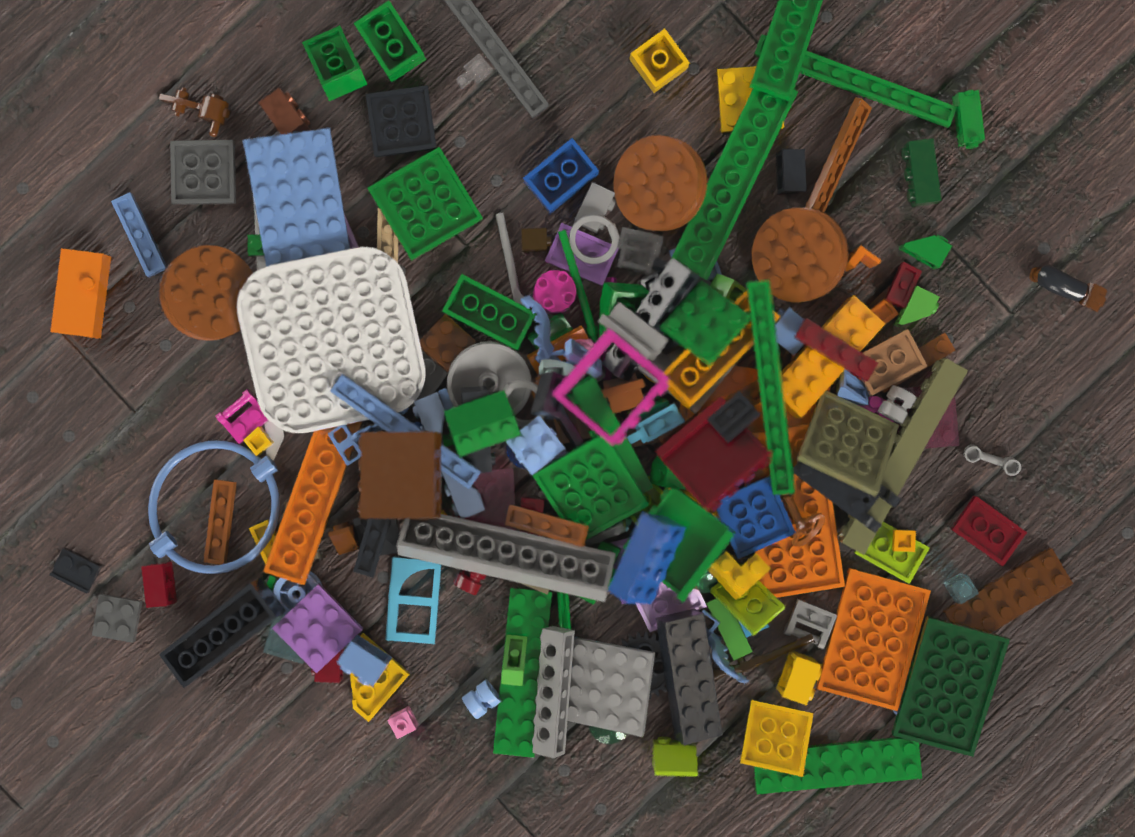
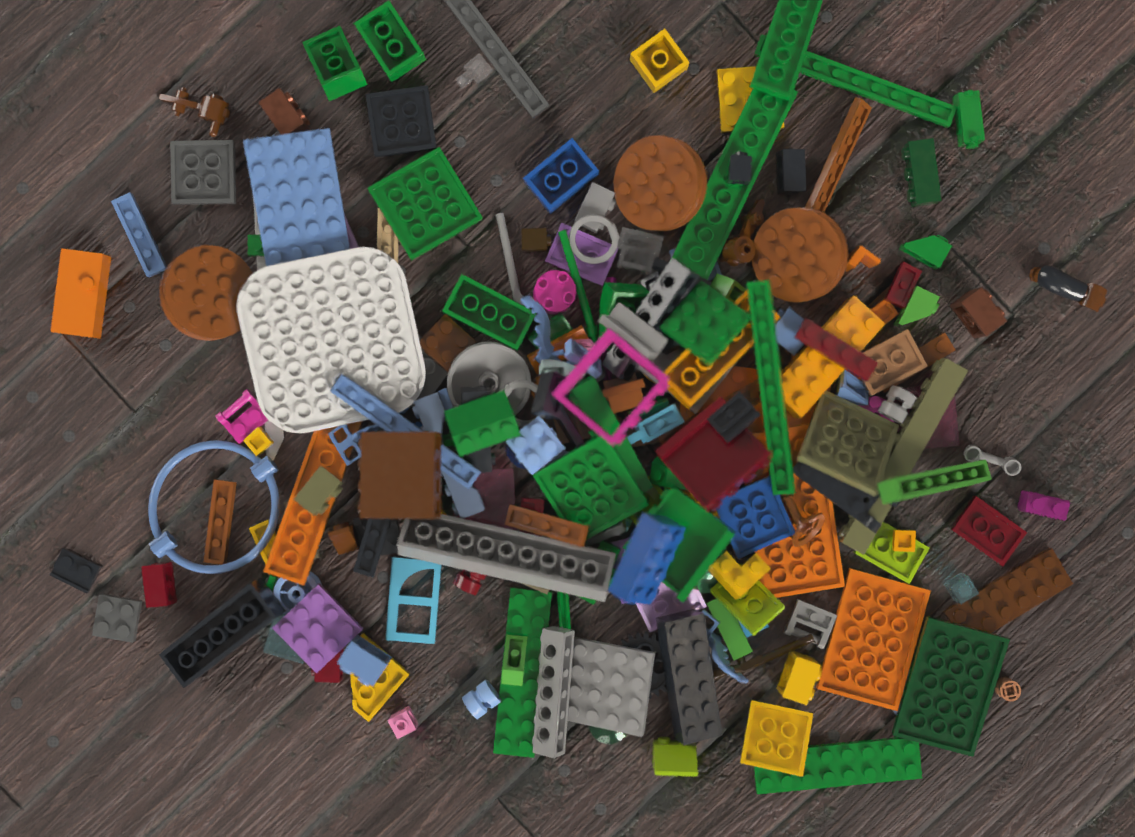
(319, 491): none -> olive brick
(739, 168): none -> black brick
(742, 248): none -> reddish brown piece
(934, 481): none -> bright green brick
(978, 312): none -> copper brick
(1004, 686): none -> nougat wheel
(1043, 505): none -> magenta brick

